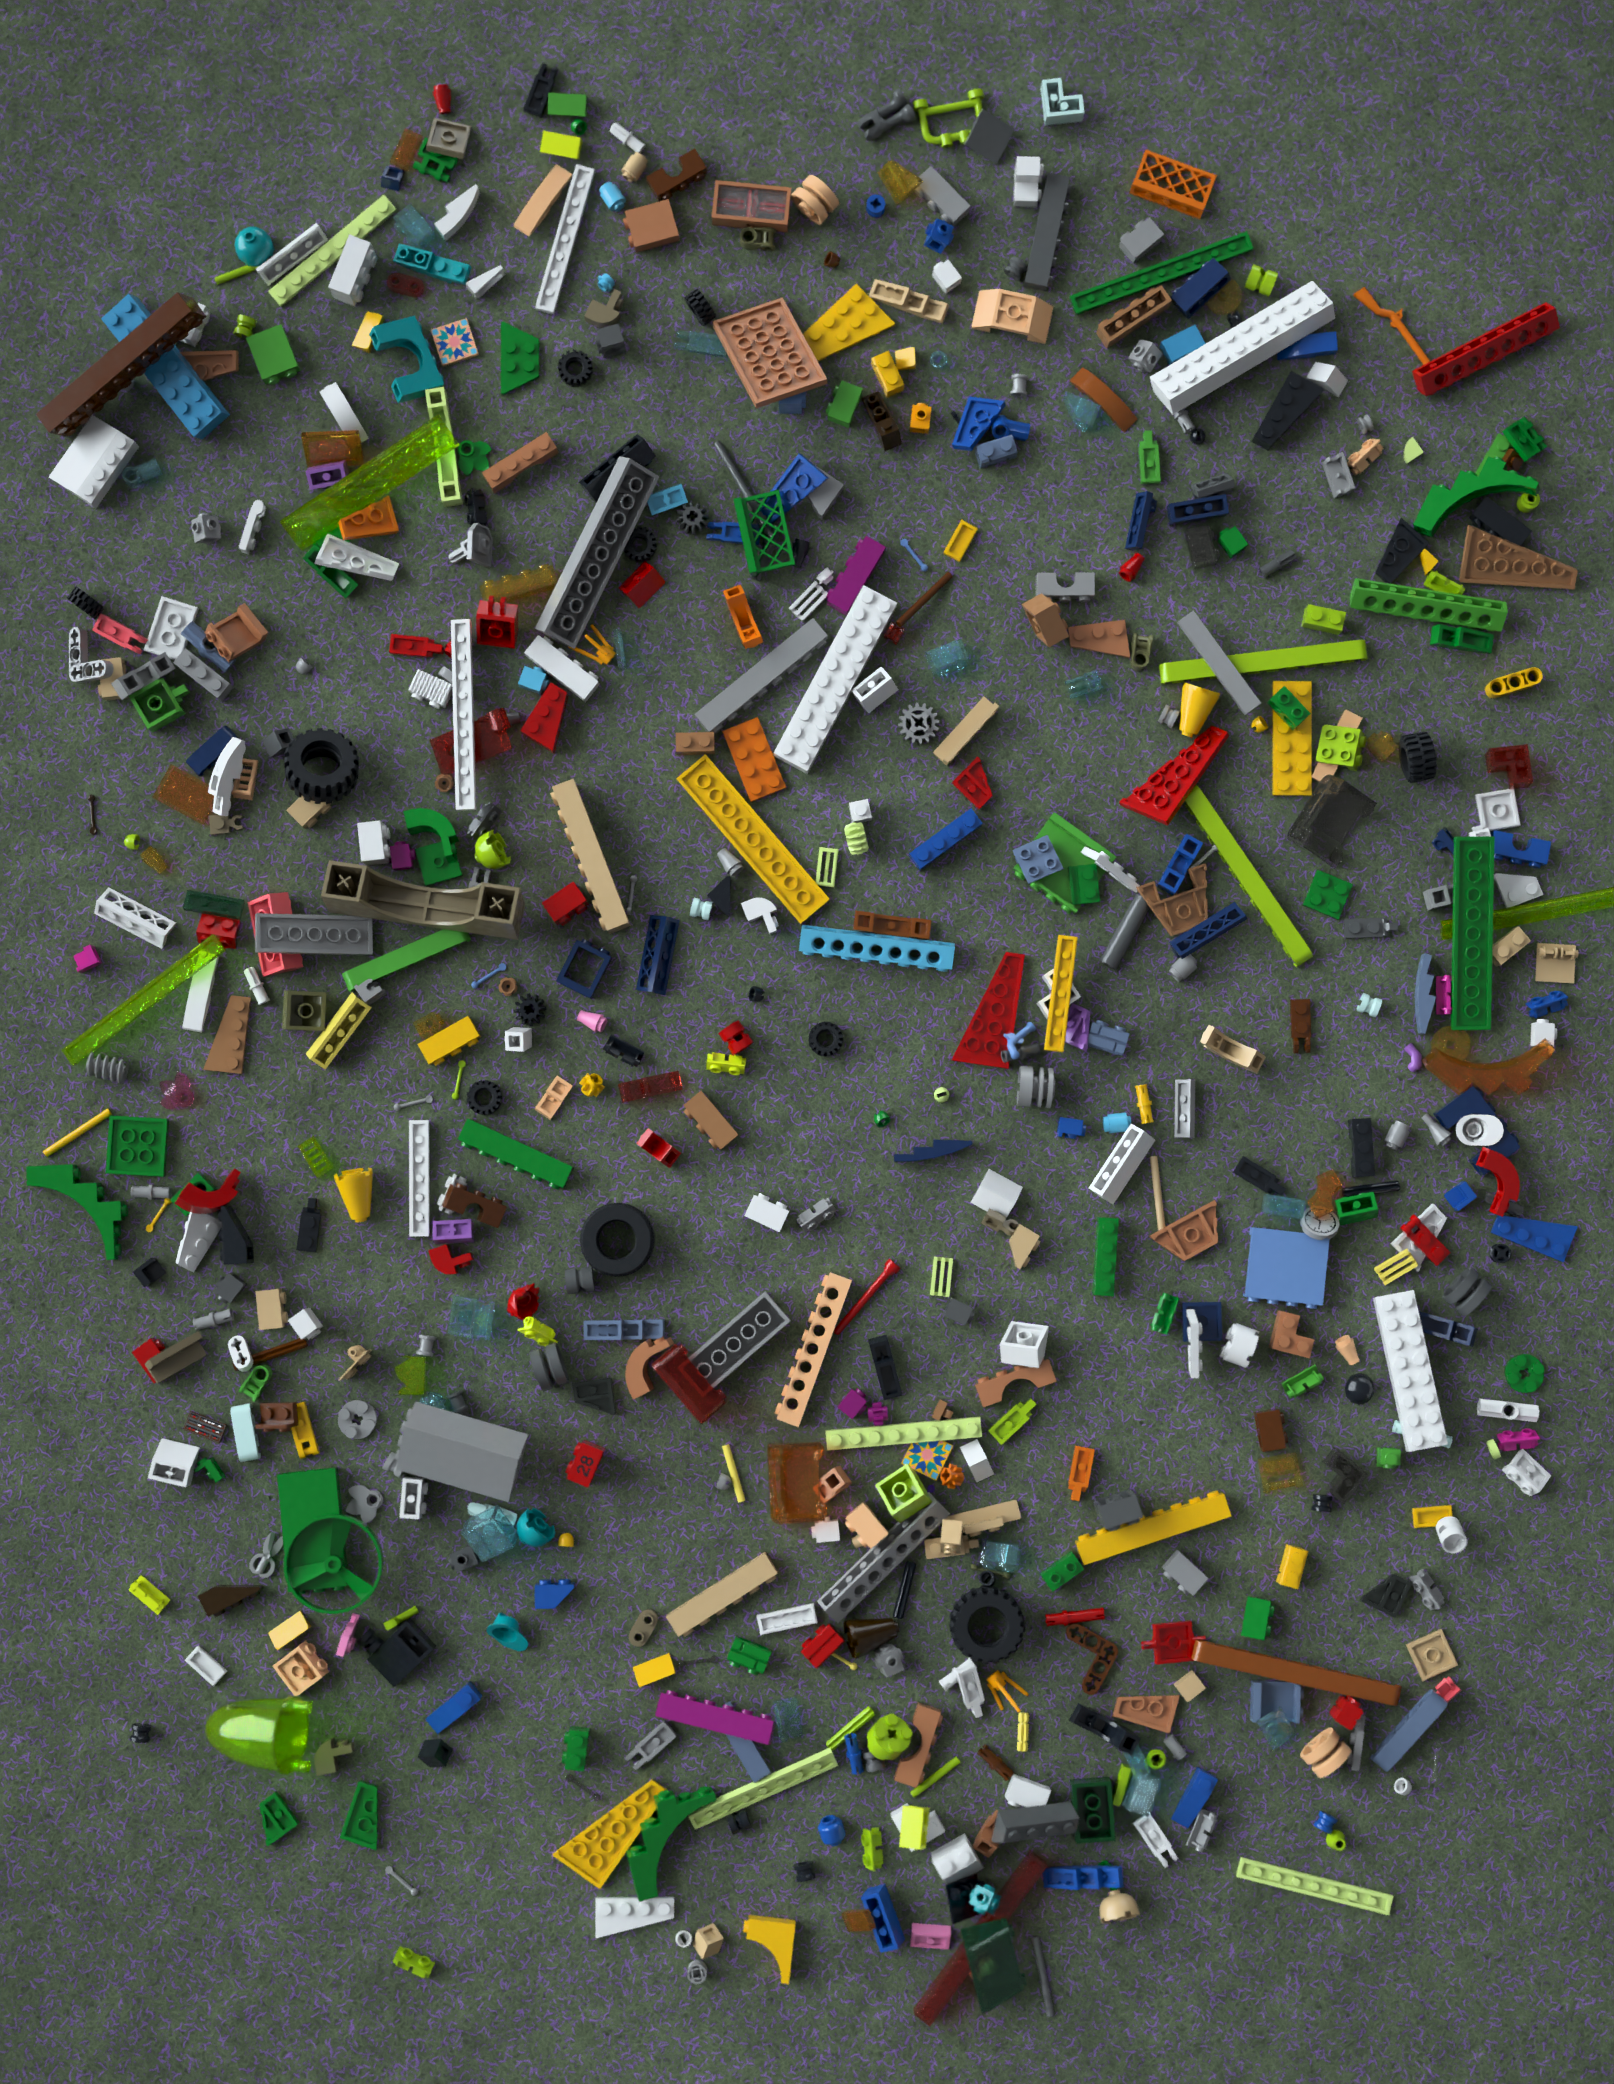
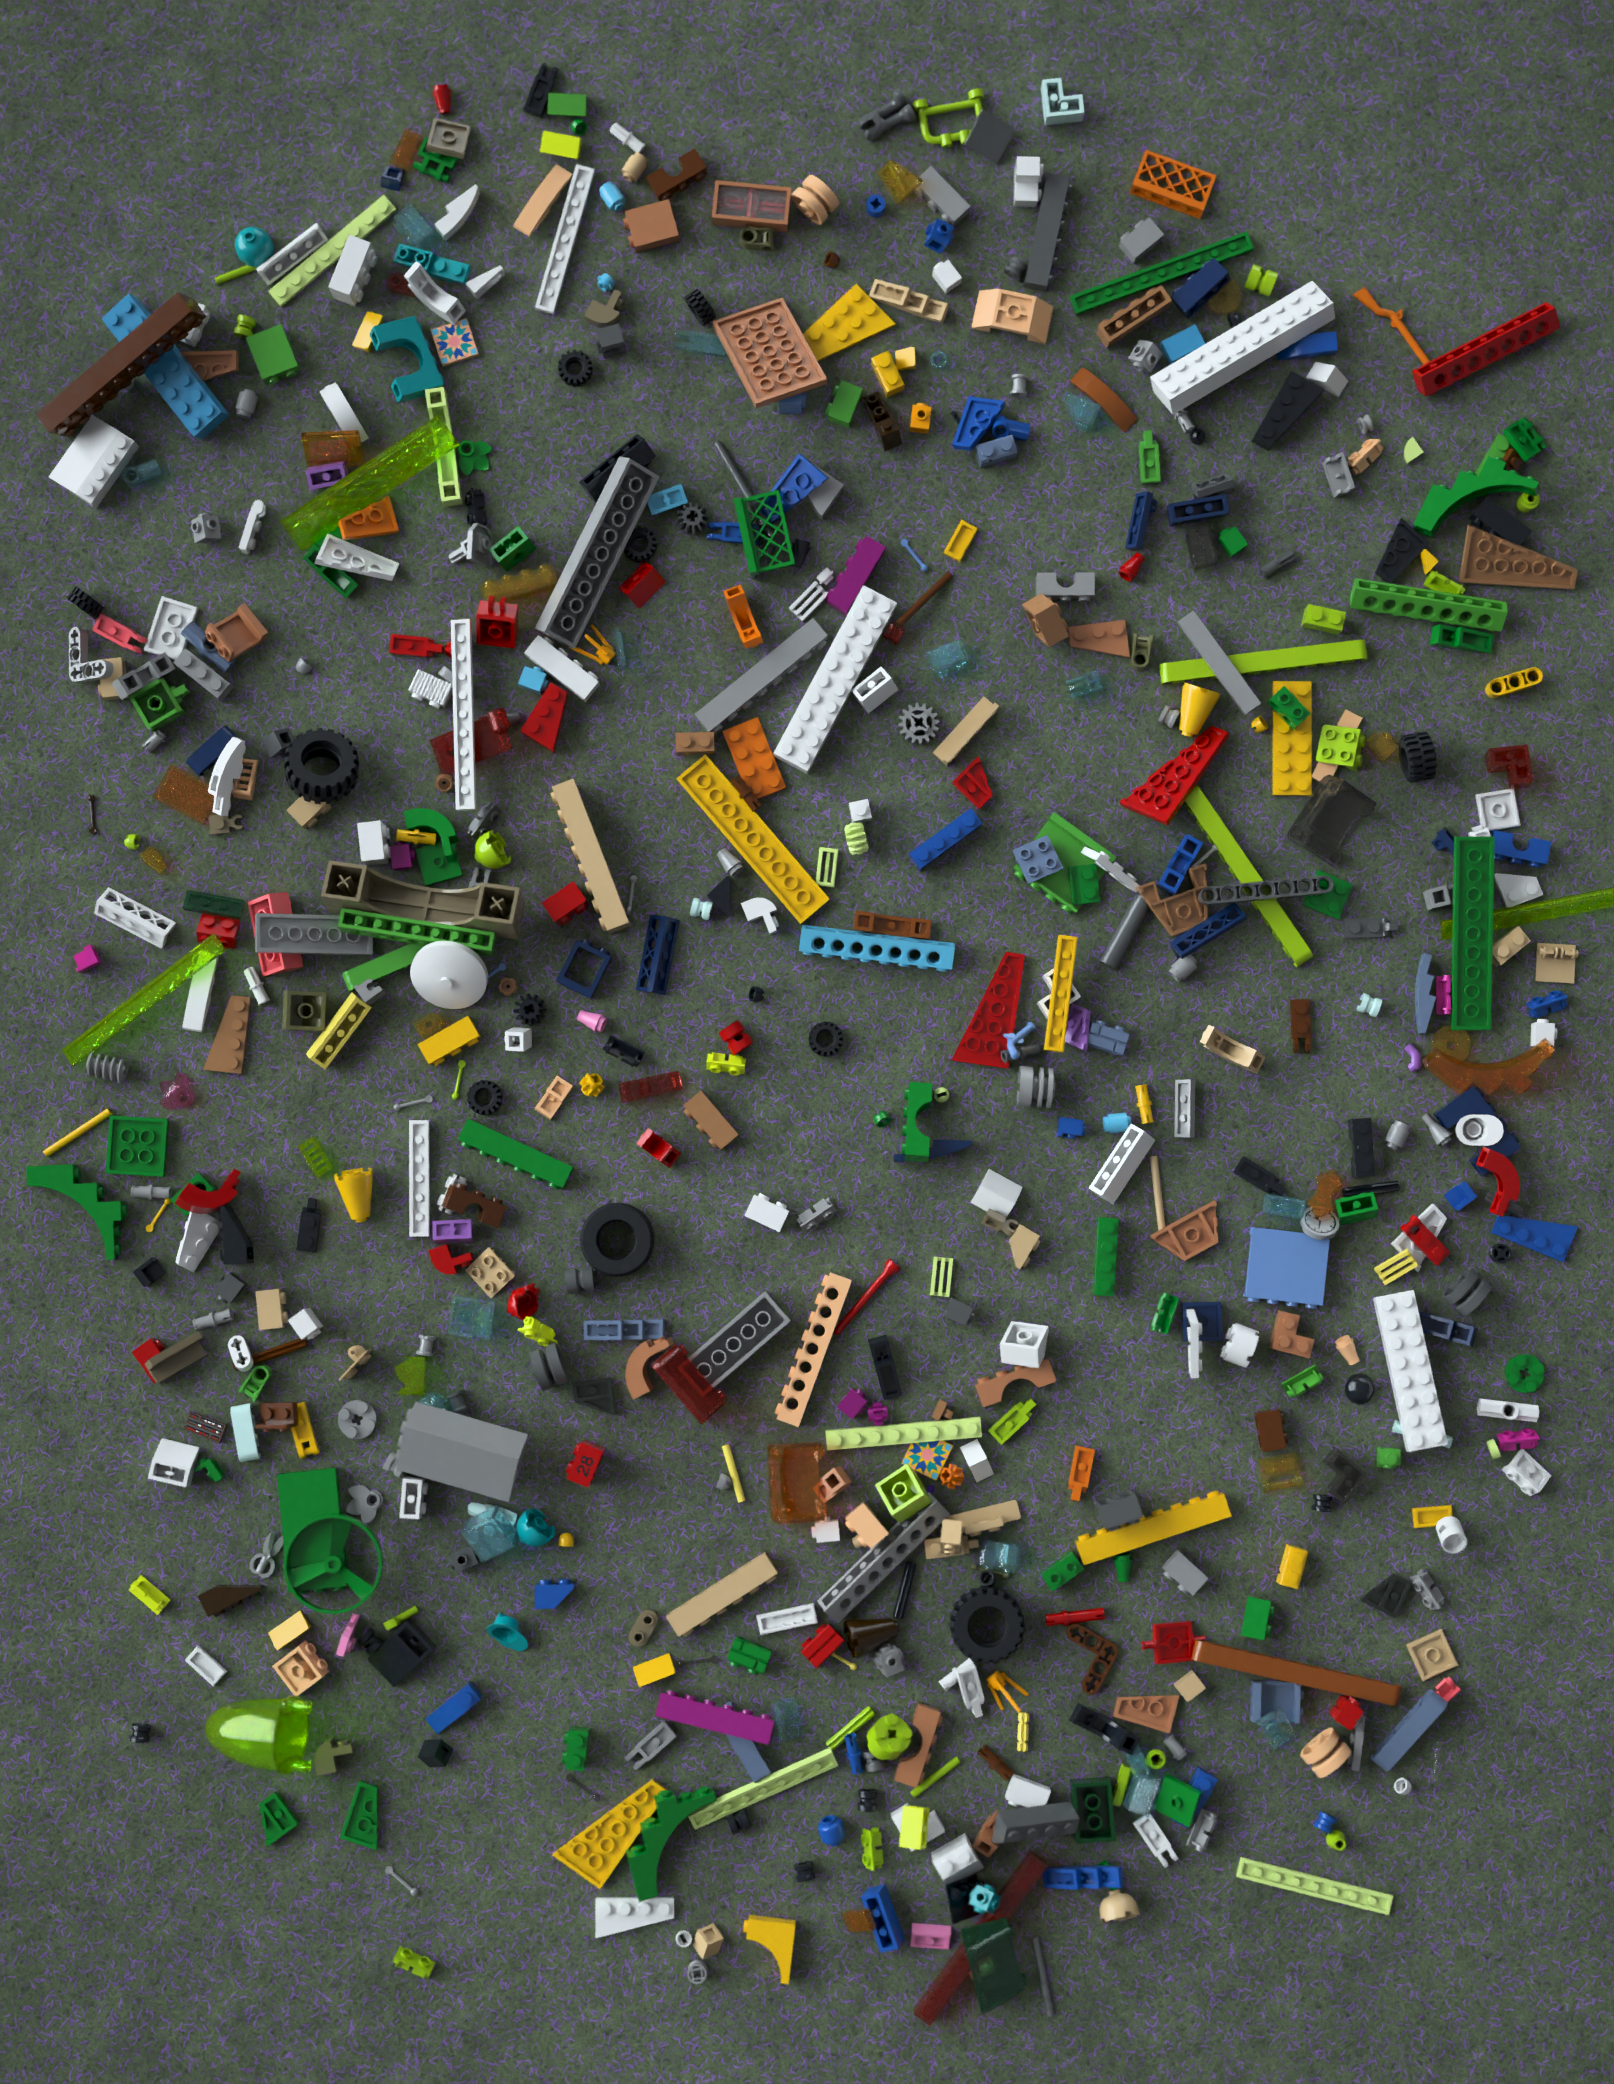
(154, 740): none -> light grey pin
(246, 404): none -> light grey brick
(414, 931): none -> bright green brick
(415, 836): none -> yellow pin
(432, 295): none -> white arch
(449, 974): none -> white dish
(490, 1272): none -> tan hinge
(509, 468): nougat arch -> none
(512, 549): none -> green brick
(518, 358): green wing -> none
(746, 793): none -> reddish brown pin
(867, 1800): none -> black wheel
(919, 1099): none -> green arch
(1123, 1566): none -> green cone
(1178, 1800): none -> green plate
(1274, 887): none -> dark grey beam

